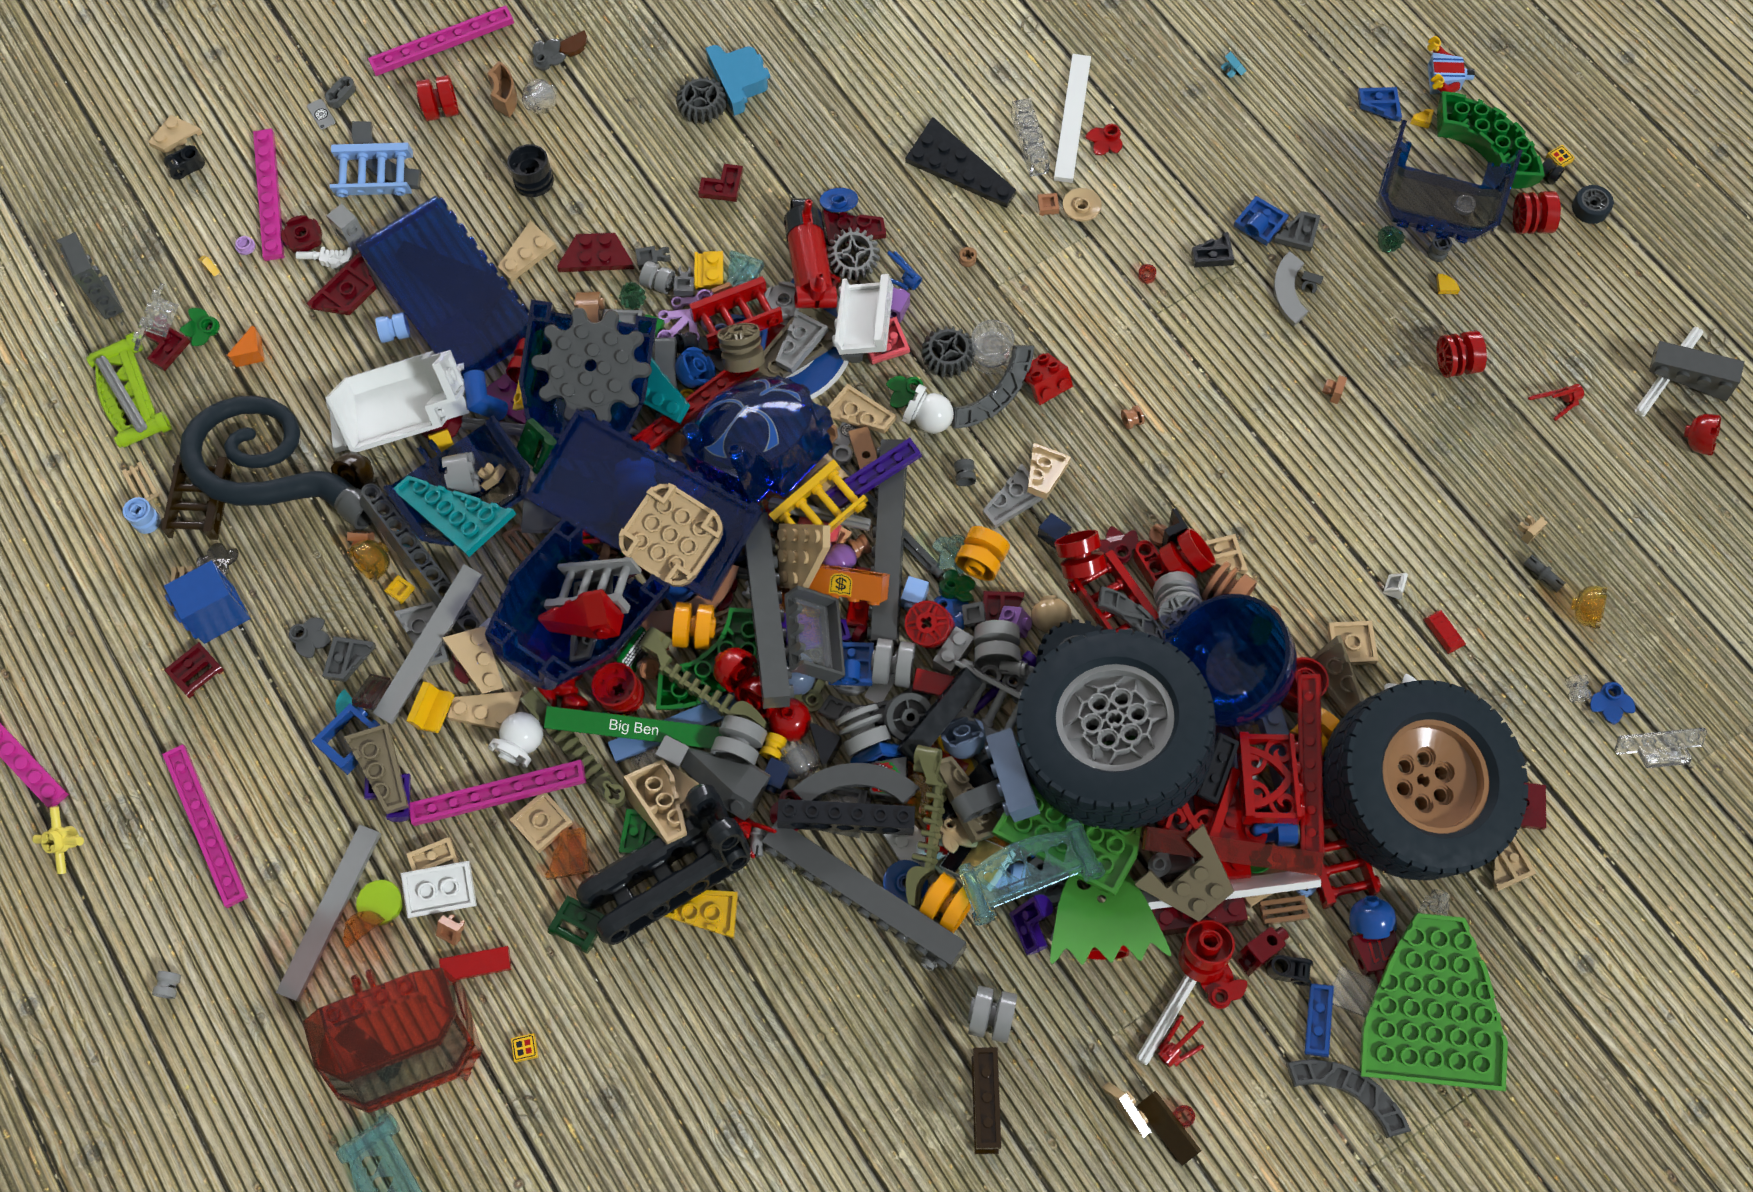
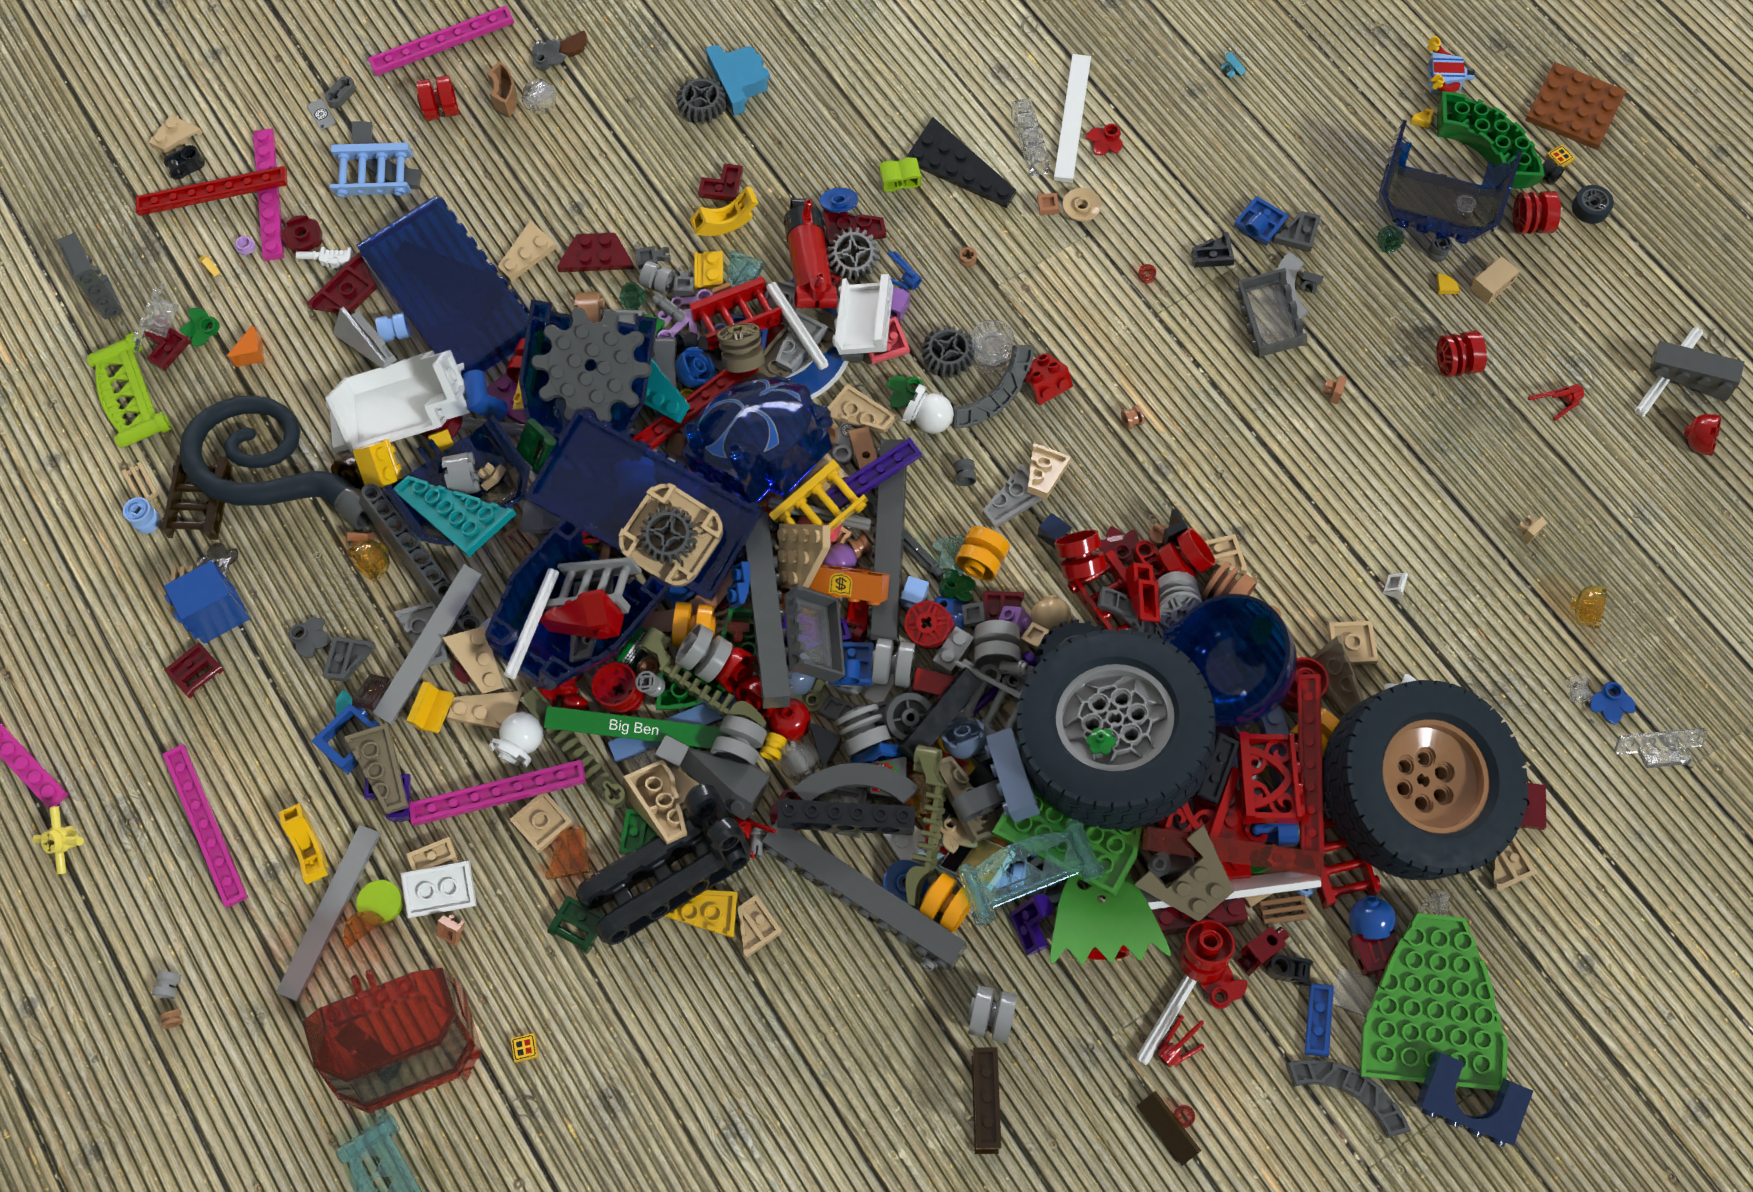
(121, 394): light grey axle -> none
(171, 1019): none -> medium nougat bush
(211, 190): none -> red tile
(305, 842): none -> yellow arch
(346, 226): light grey brick -> none
(362, 337): none -> light grey wedge
(378, 463): none -> yellow brick
(399, 589): yellow tile -> none
(477, 963): red tile -> none
(530, 170): black wheel -> none
(531, 624): none -> white axle
(655, 683): none -> light grey wheel
(659, 533): none -> dark grey gear
(669, 307): none -> light grey axle
(705, 654): none -> light grey wheel
(725, 219): none -> yellow arch
(738, 592): none -> blue slope
(738, 628): none -> clear red tile
(756, 925): none -> tan wing
(778, 777): dark blue brick -> none
(797, 326): none -> white axle
(900, 174): none -> lime brick
(1034, 635): none -> tan tile
(1101, 741): none -> green plant
(1126, 1107): tan wing -> none
(1143, 592): none -> red slope
(1270, 313): none -> window
(1381, 101): blue wing -> none
(1444, 631): red tile -> none
(1494, 280): none -> tan brick
(1499, 1122): none -> dark blue arch
(1544, 573): dark grey pin -> none
(1575, 105): none -> dark orange plate

